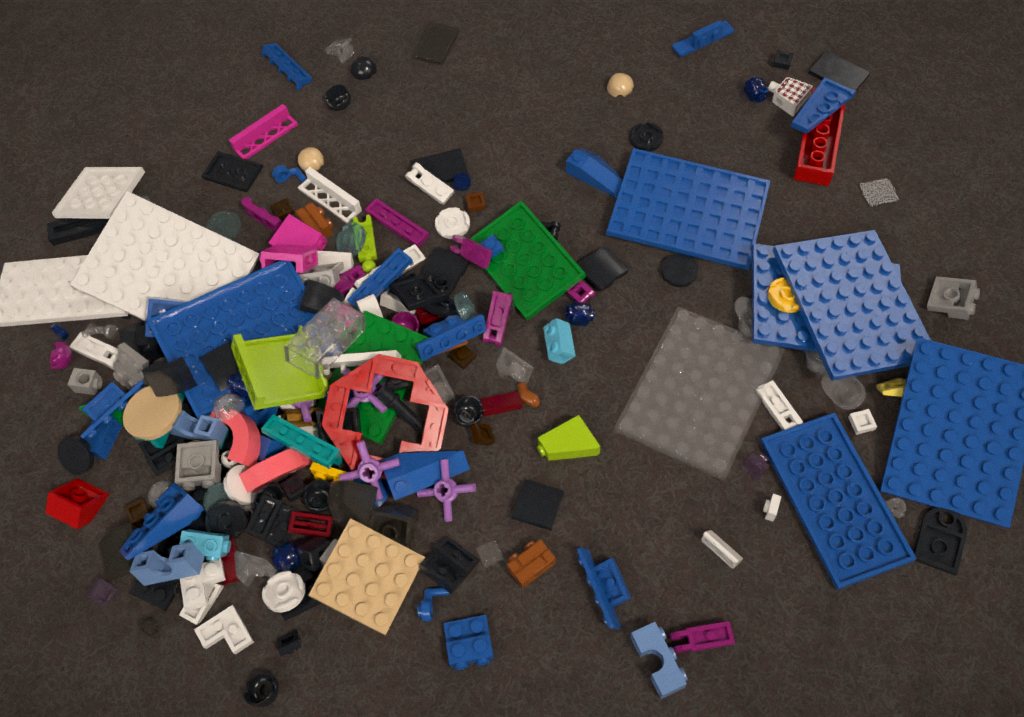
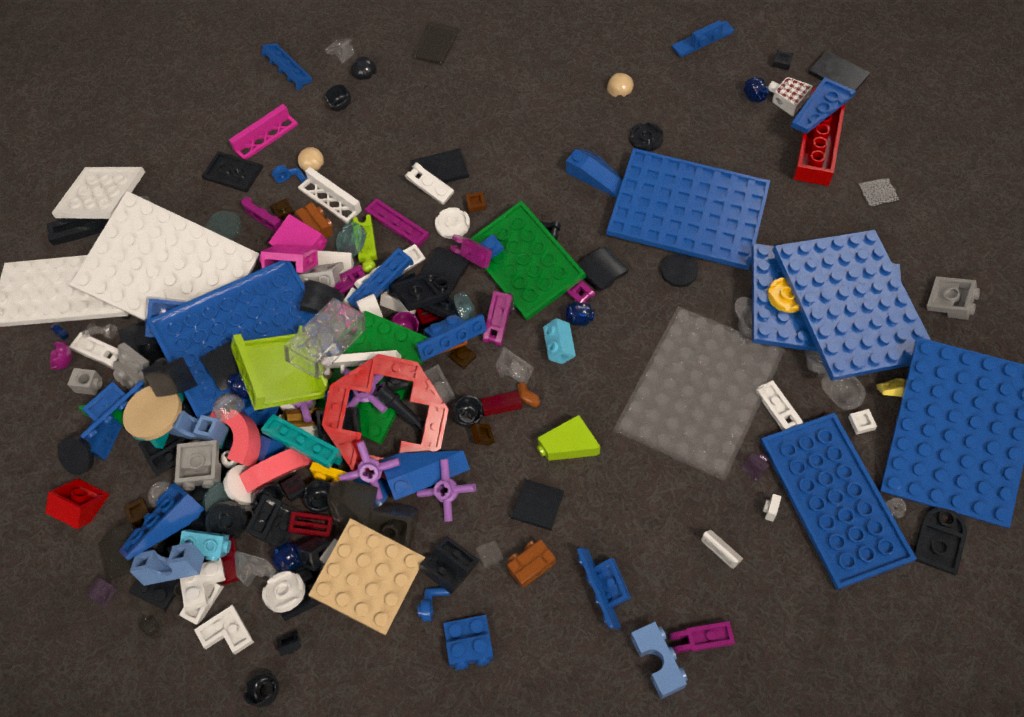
(462, 182): clear blue tile -> none

